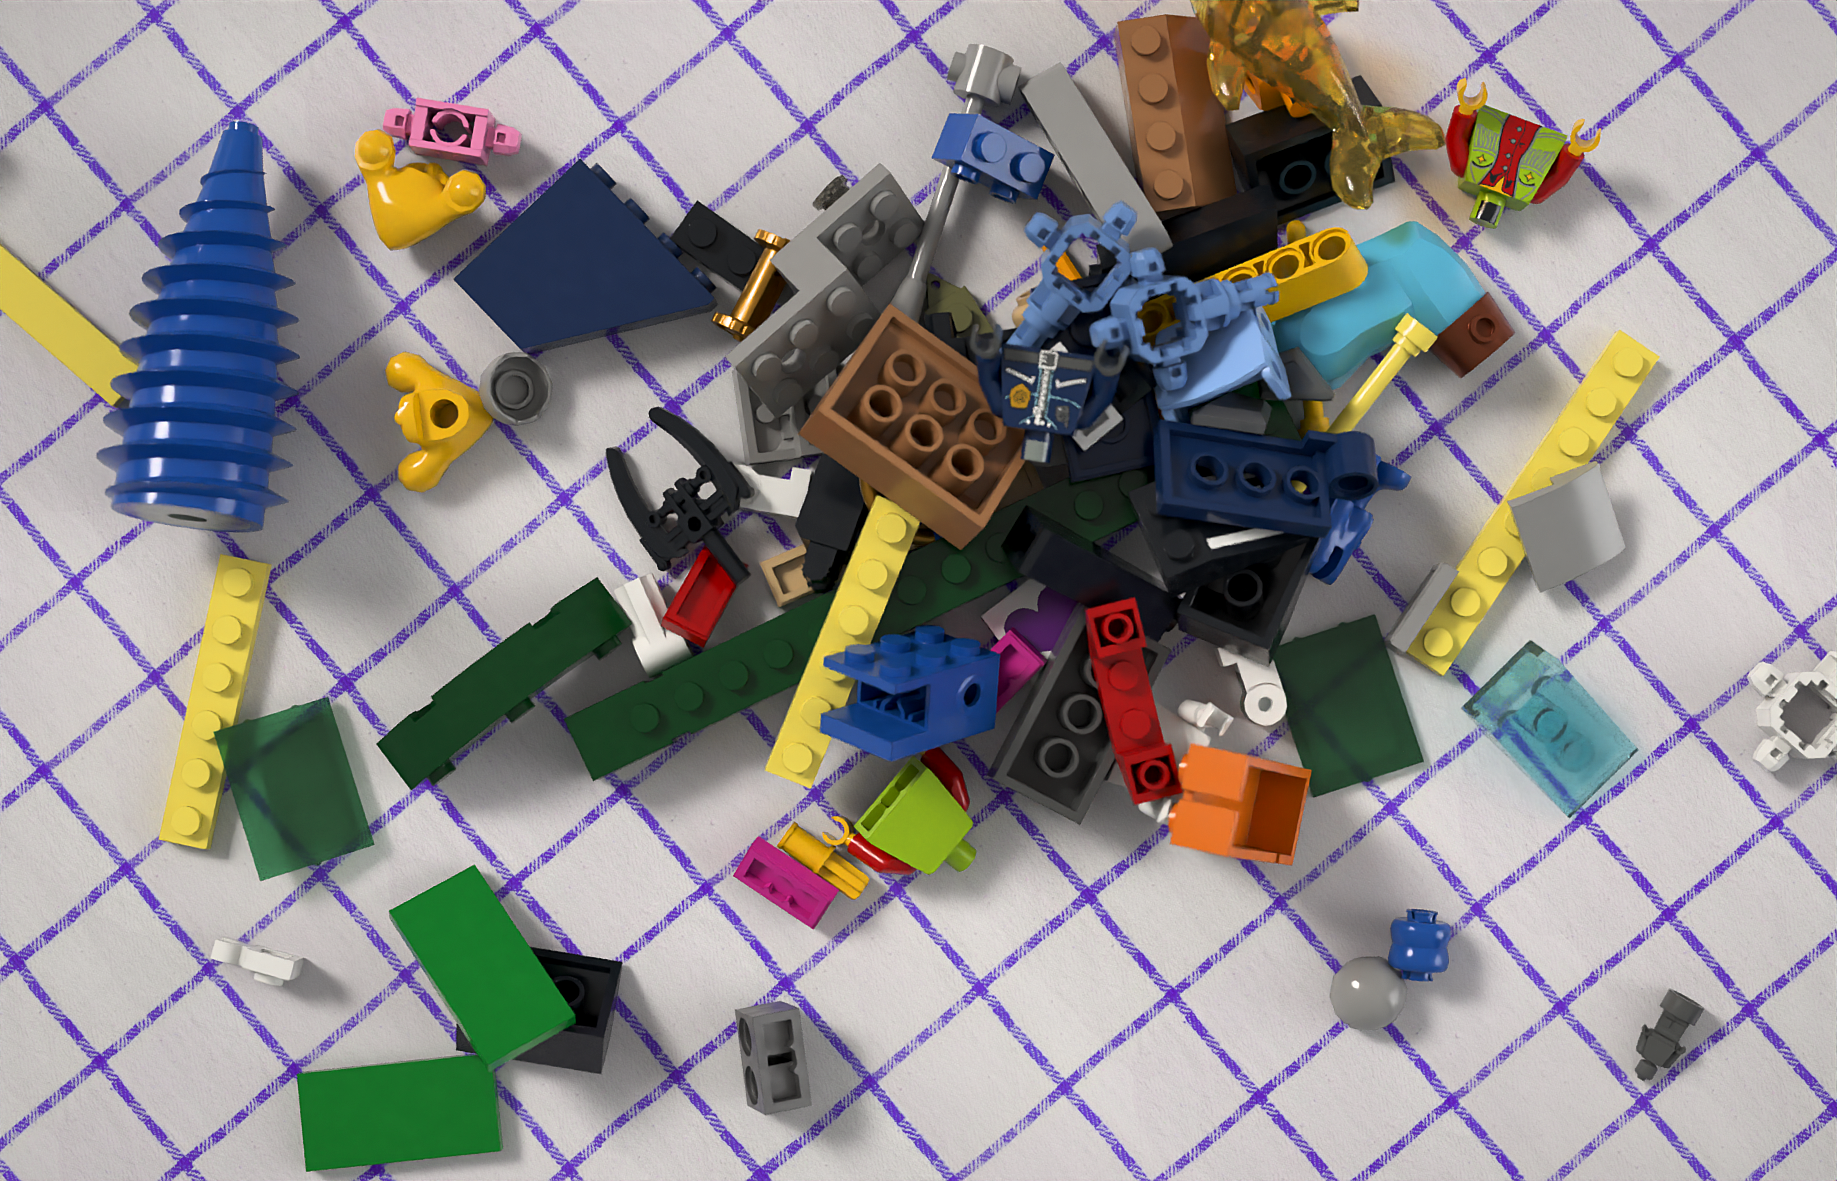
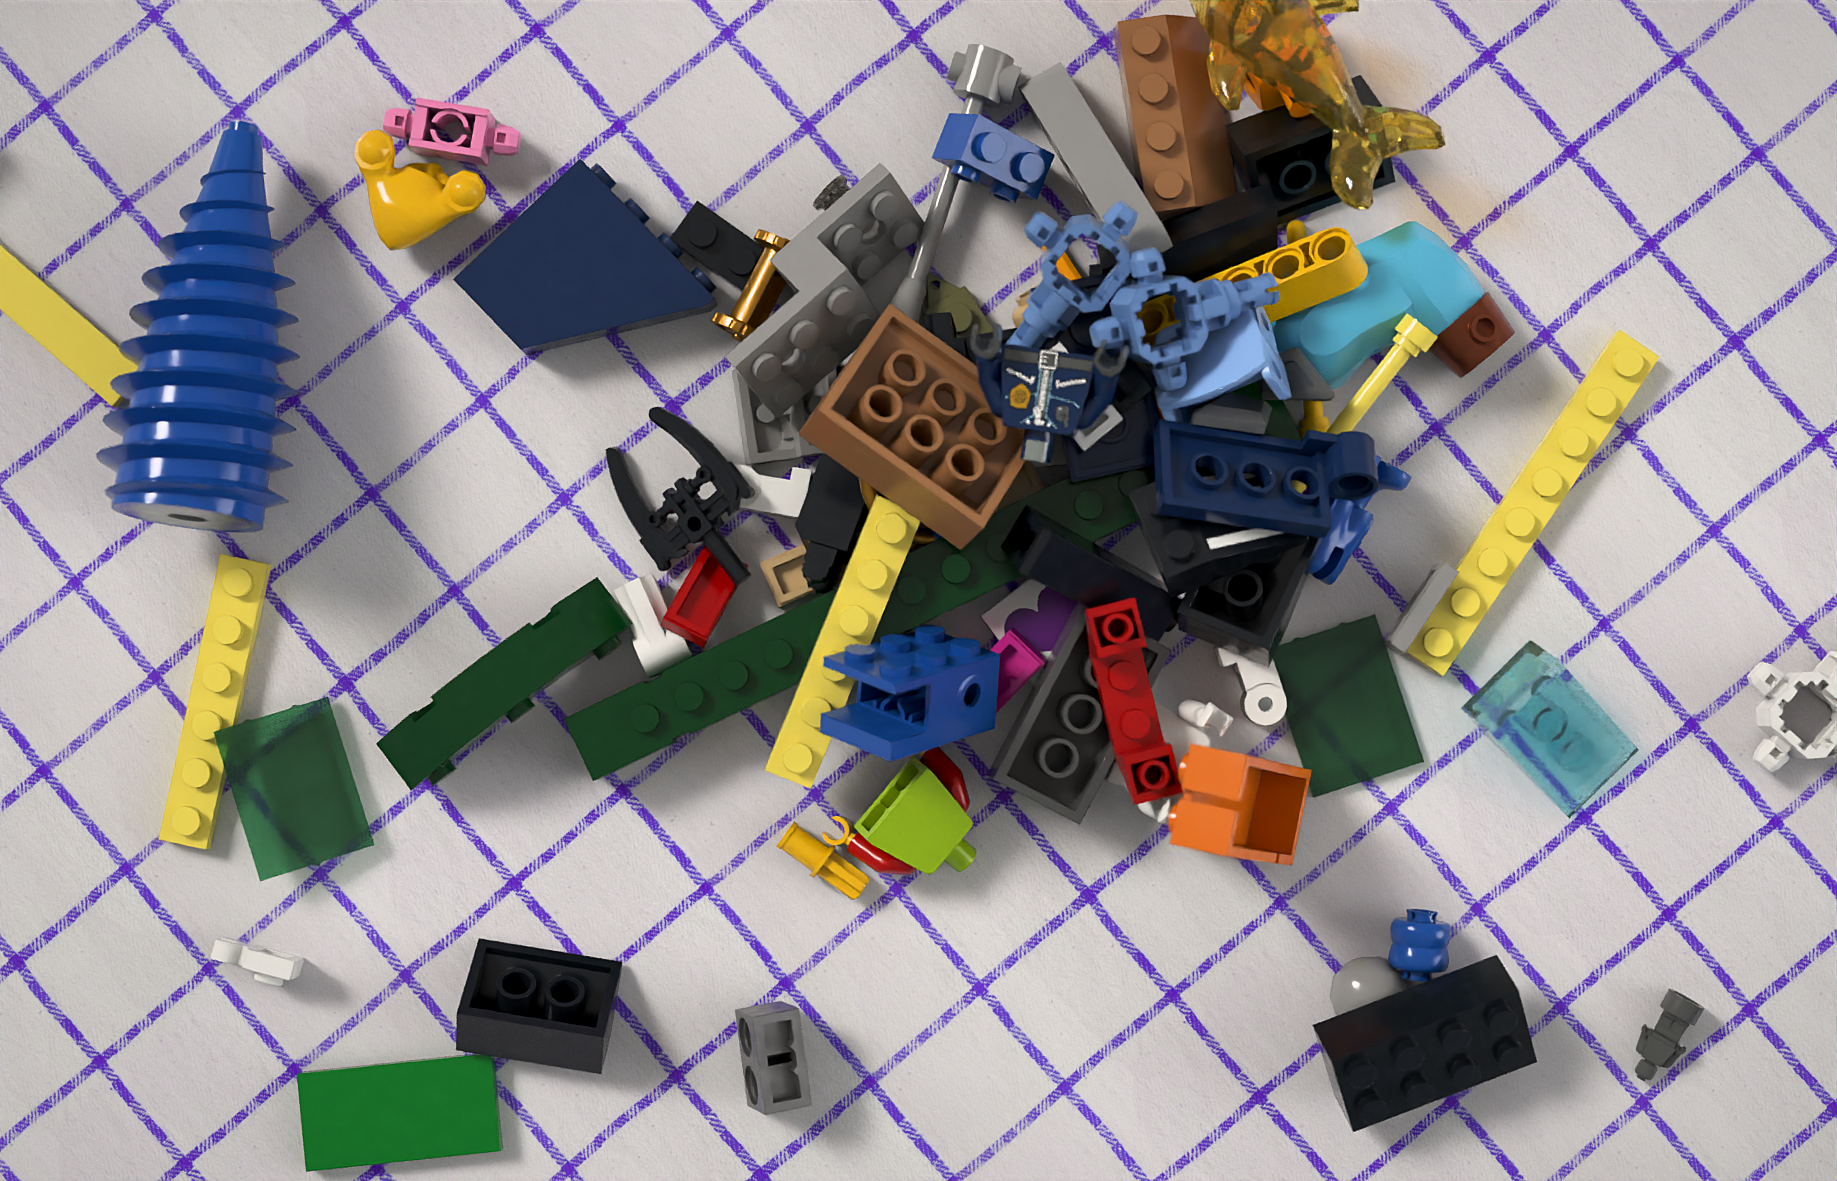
(437, 415): yellow head -> none
(482, 967): green tile -> none
(515, 388): light grey hair -> none
(785, 882): dark pink plate -> none
(1425, 1043): none -> black brick
(1508, 157): torso -> none
(1567, 526): light grey slope -> none

